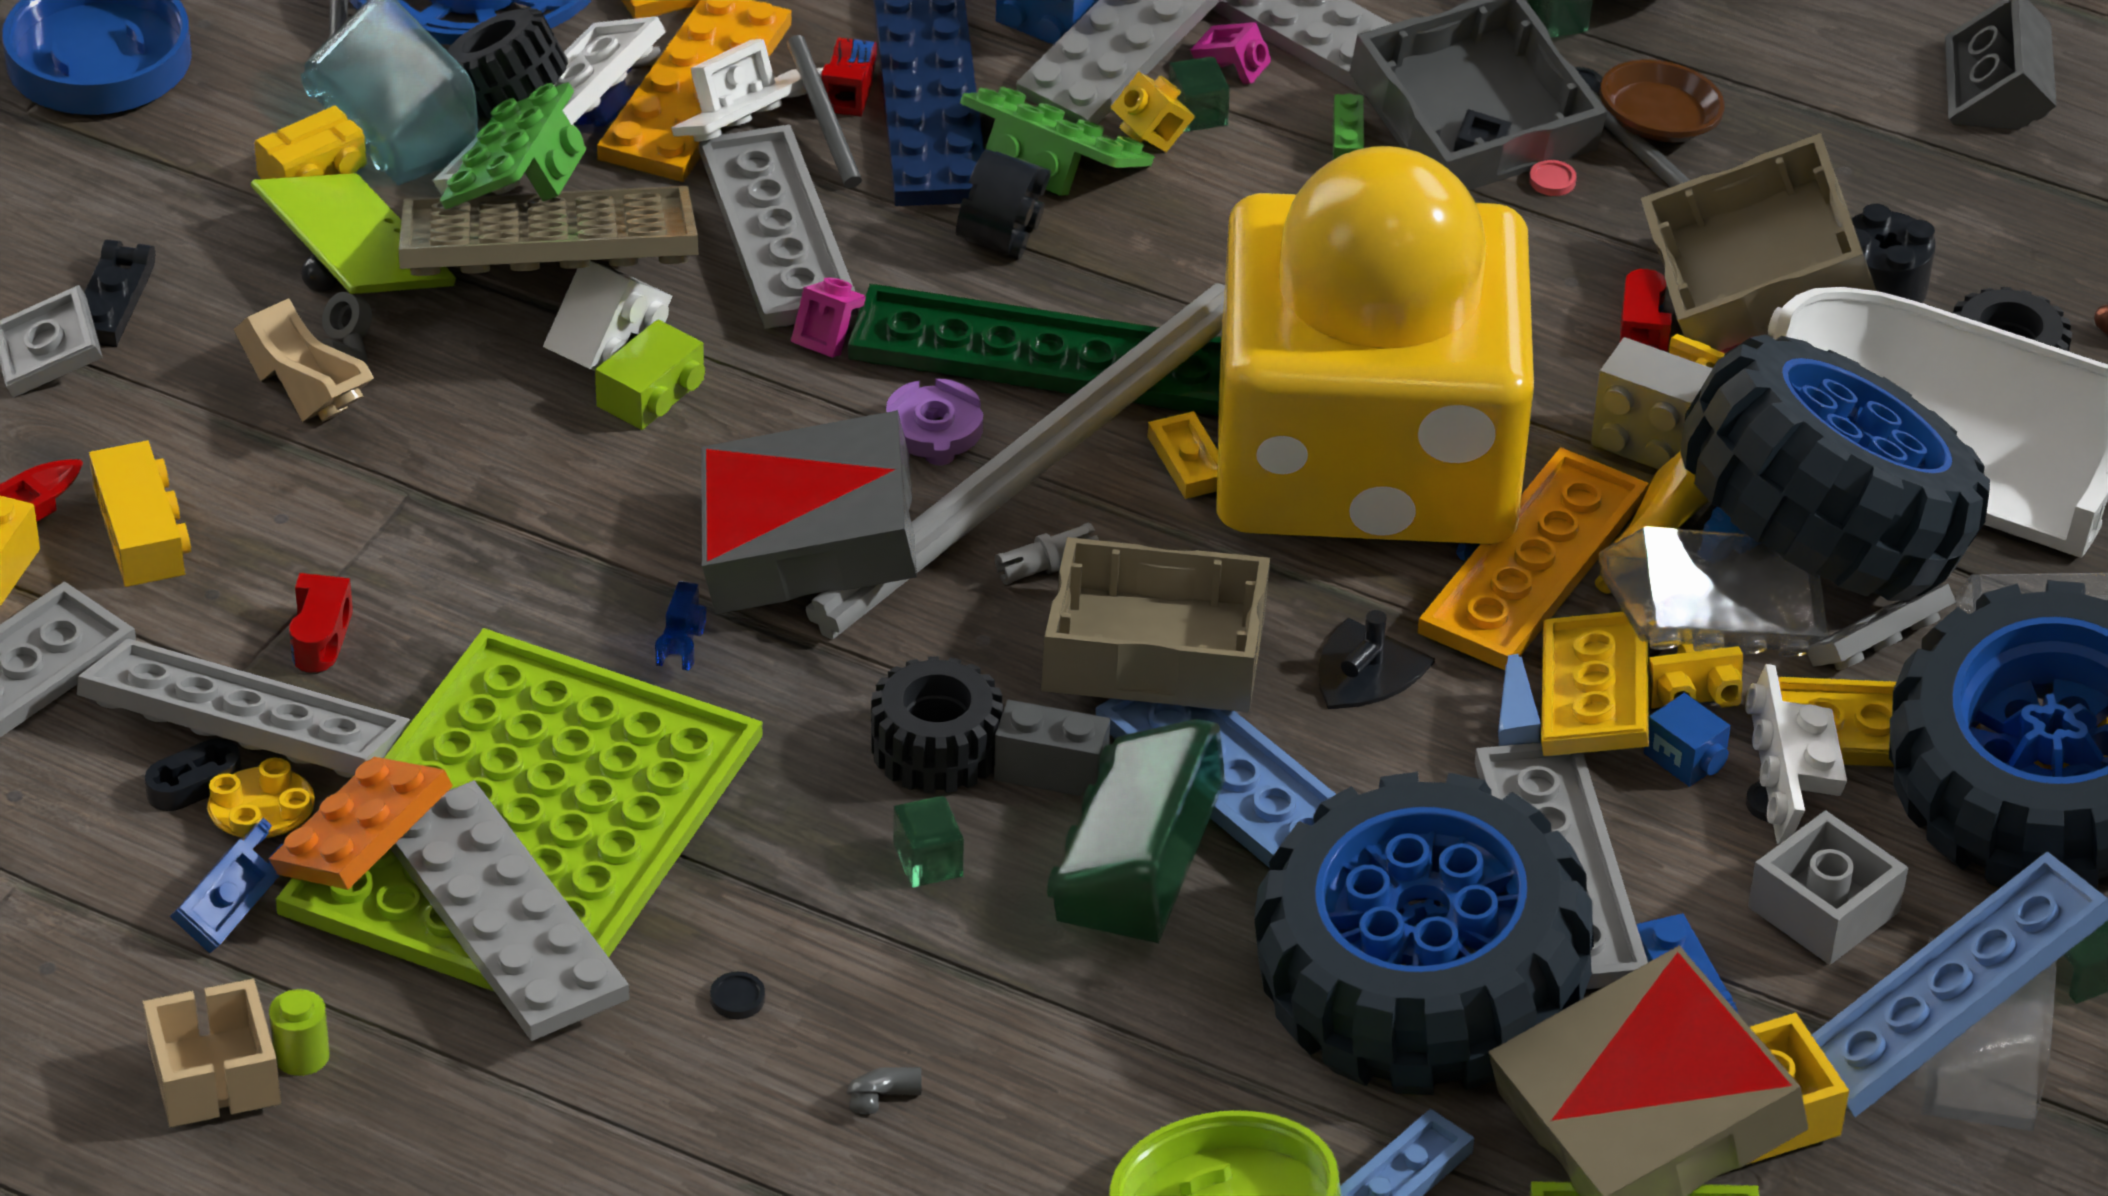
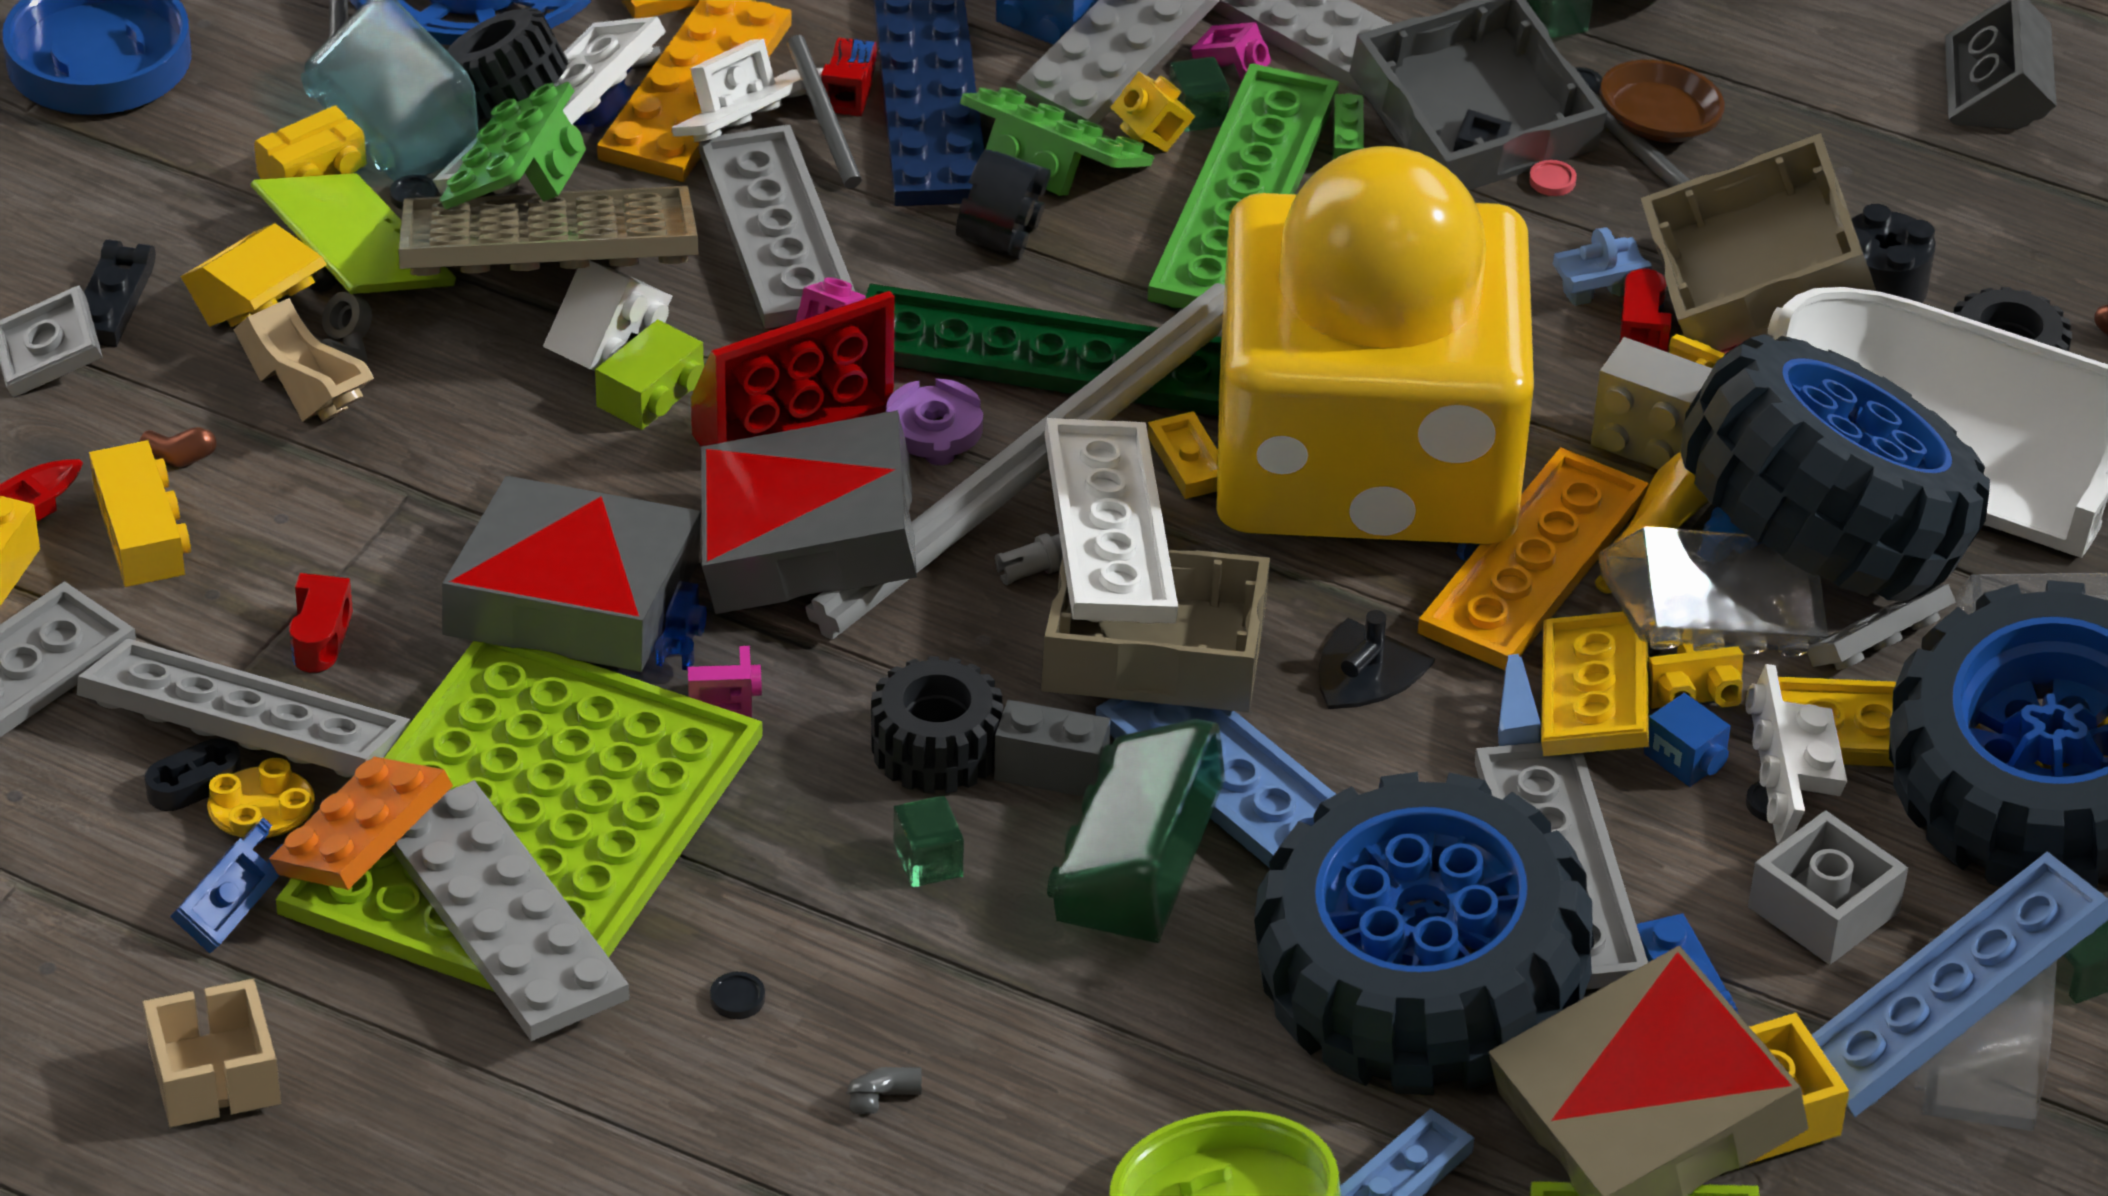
(181, 448): none -> copper arm
(252, 275): none -> yellow slope
(299, 1032): lime brick -> none
(411, 187): none -> black piece
(570, 573): none -> dark grey tile
(728, 685): none -> dark pink bracket
(799, 375): none -> red slope
(1110, 521): none -> white plate
(1257, 150): none -> bright green plate
(1598, 265): none -> medium blue hips

